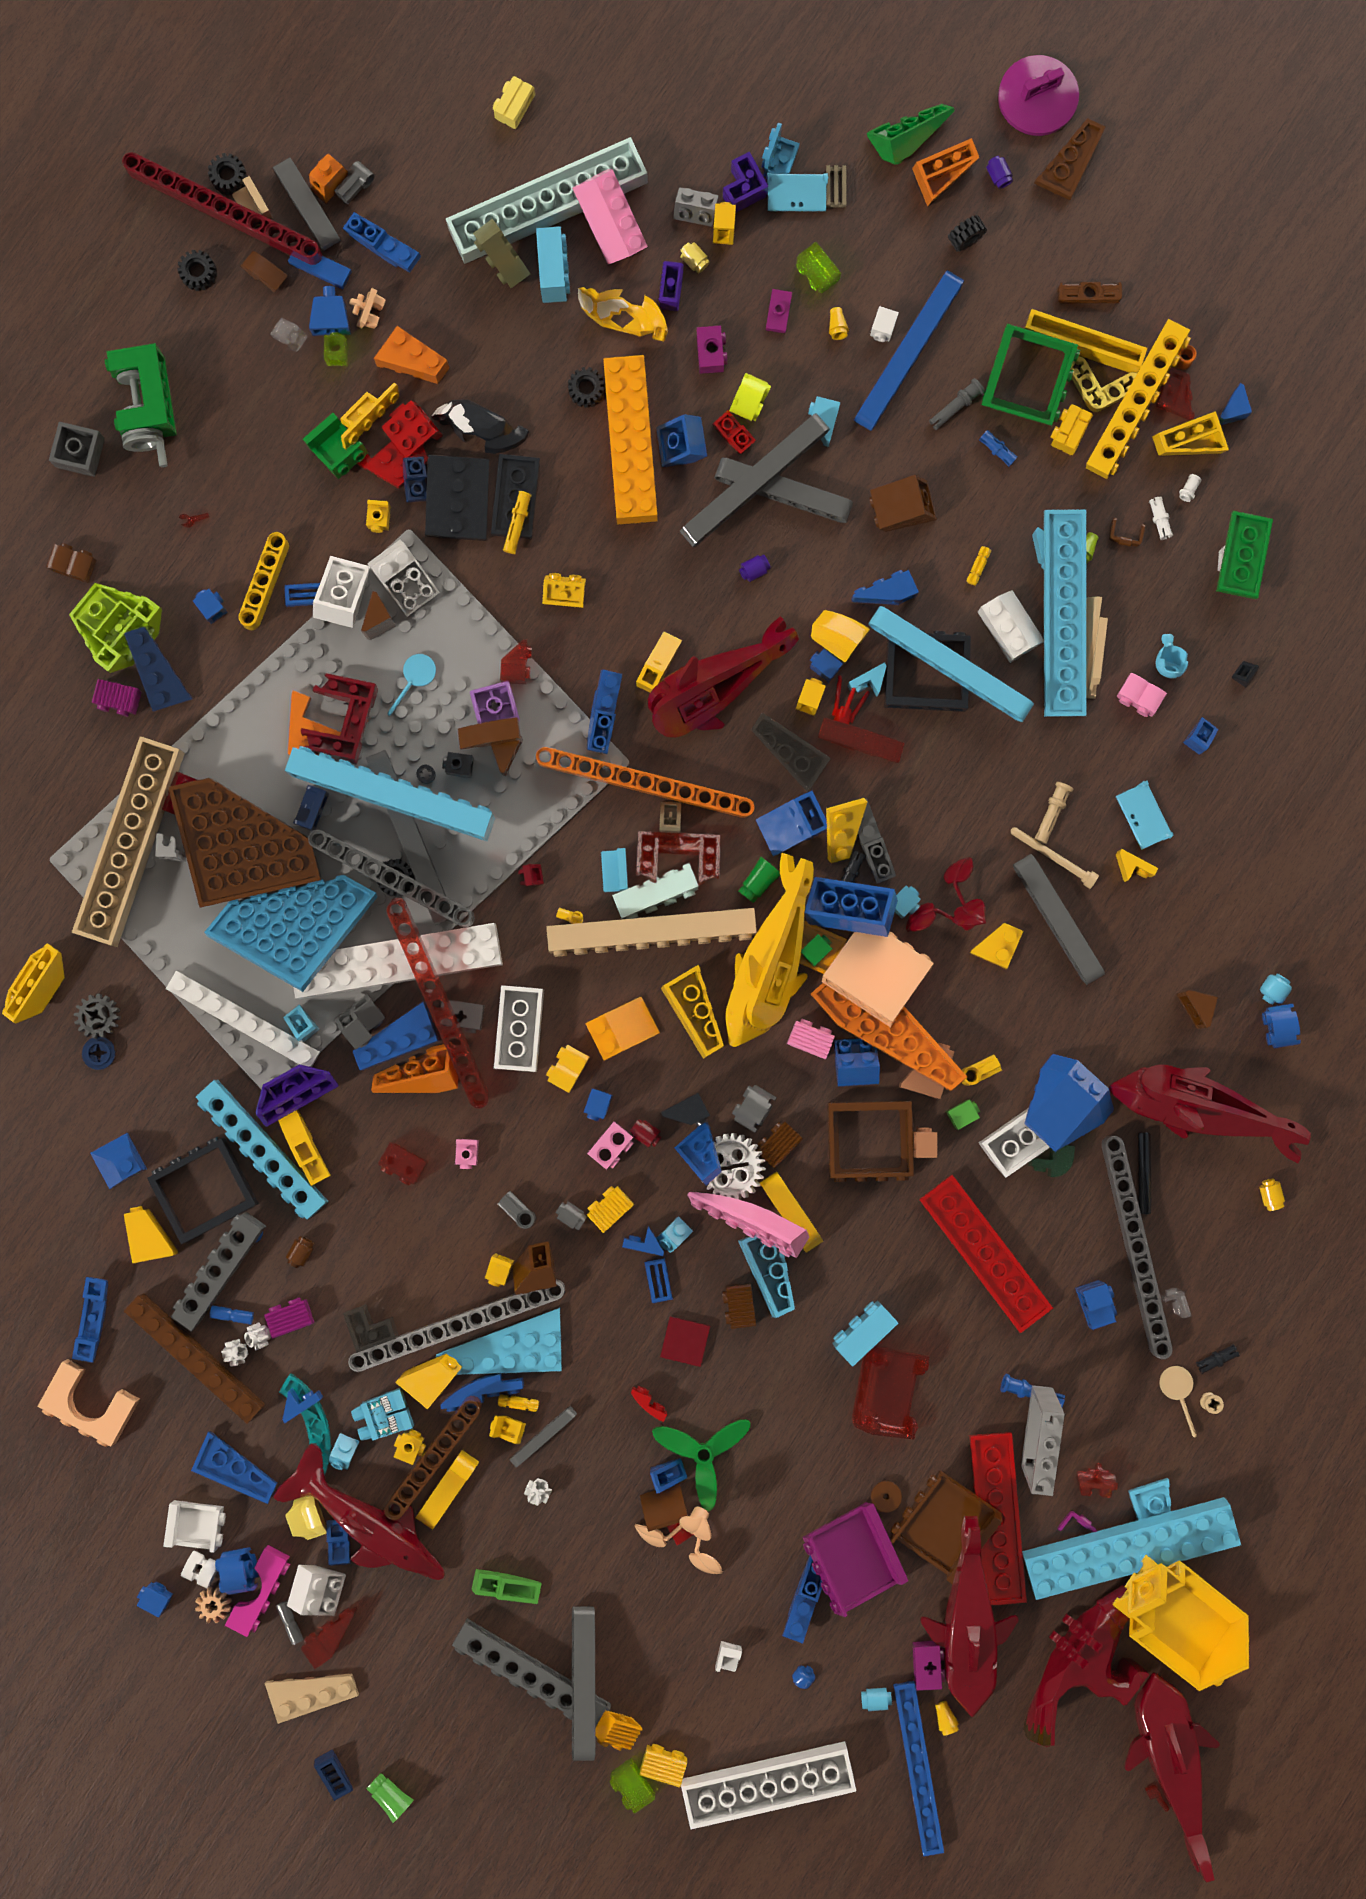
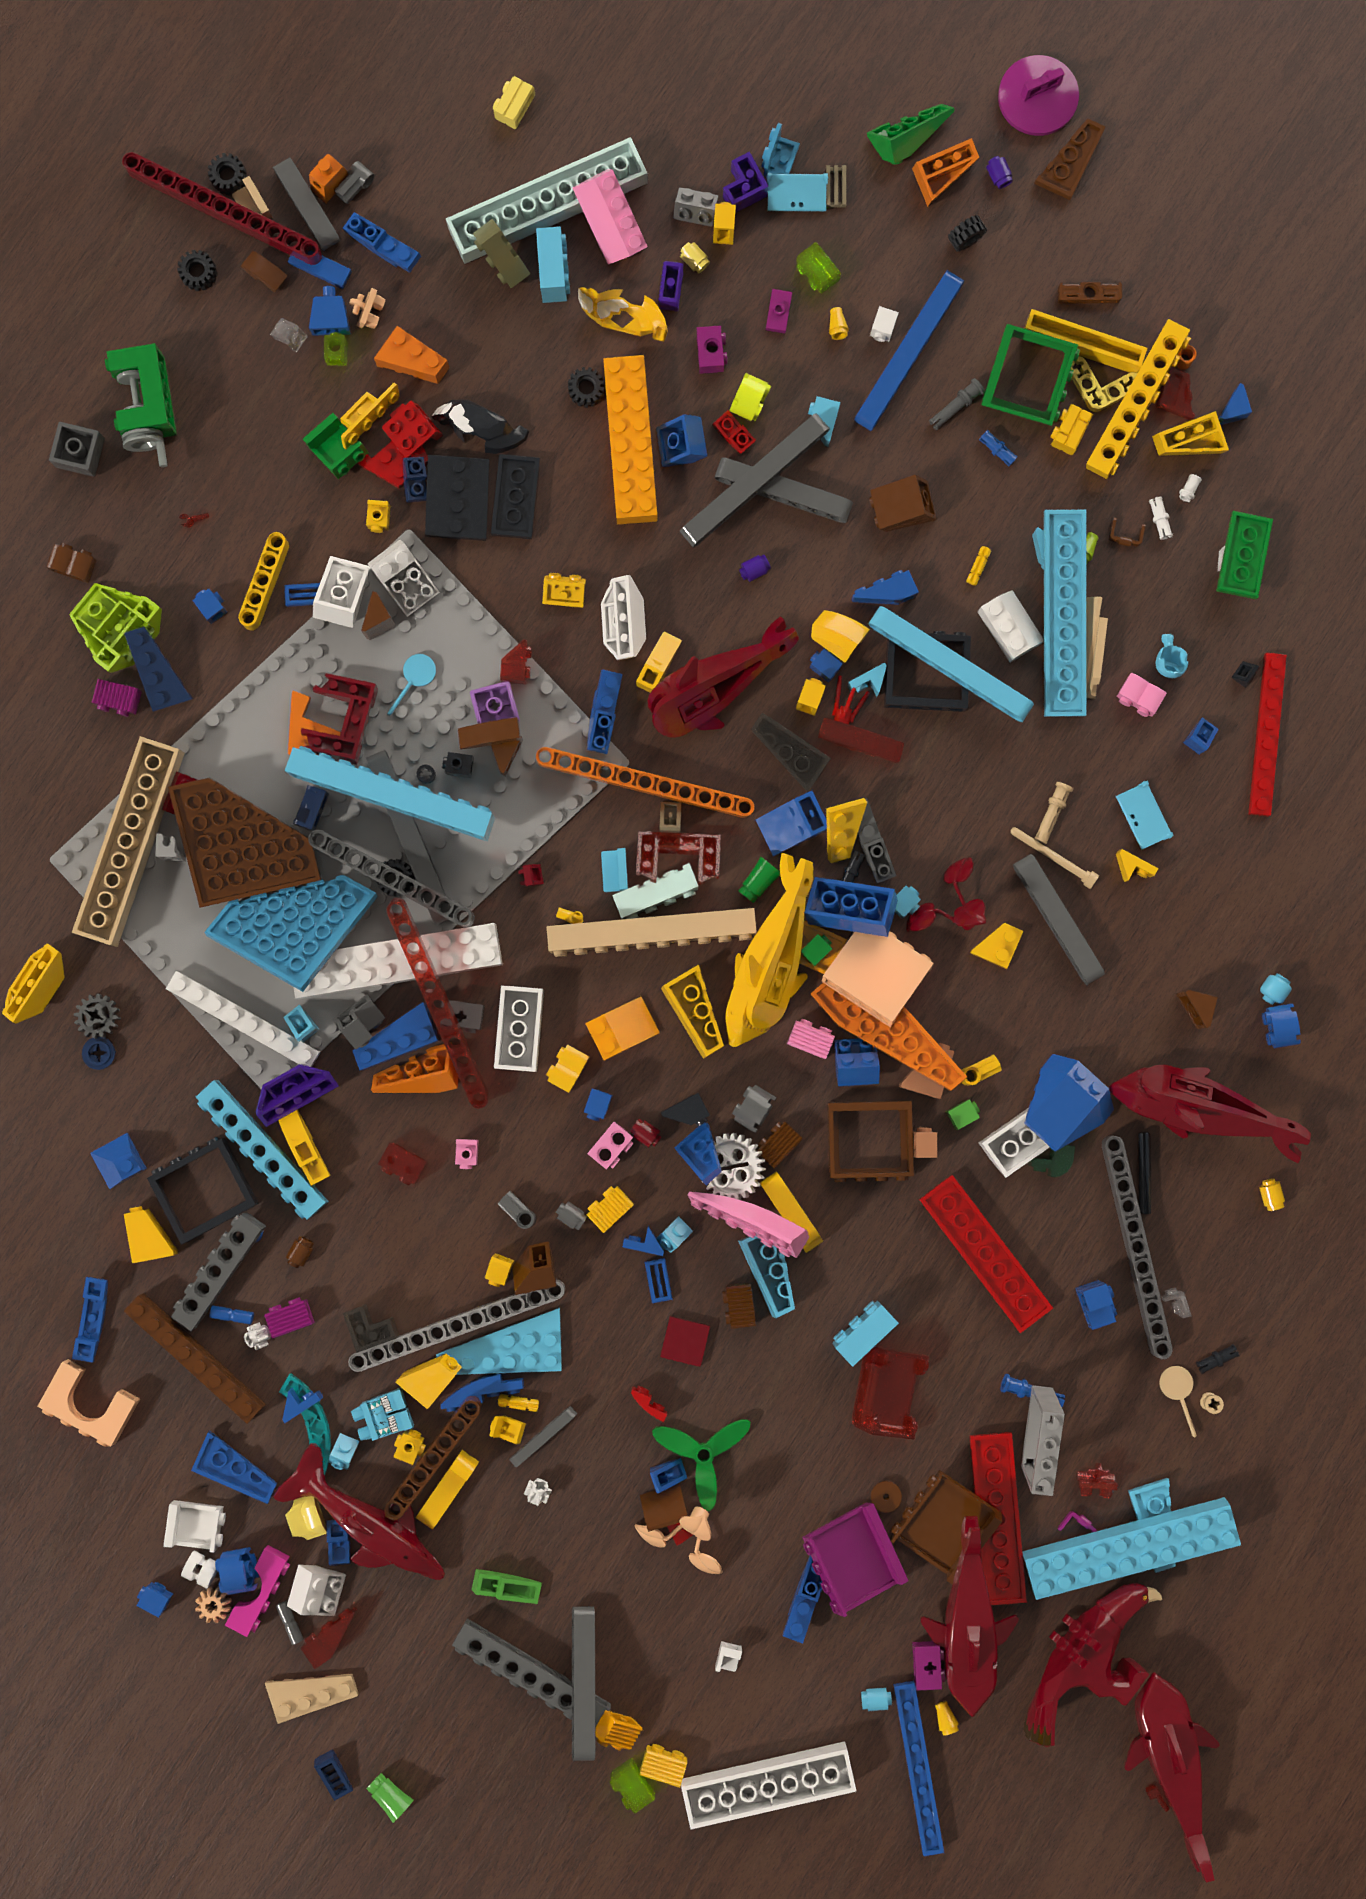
(234, 1352): white gear -> none
(519, 514): yellow pin -> none
(623, 618): none -> white wedge
(803, 1677): blue piece -> none
(1186, 1623): yellow panel -> none
(1267, 734): none -> red plate

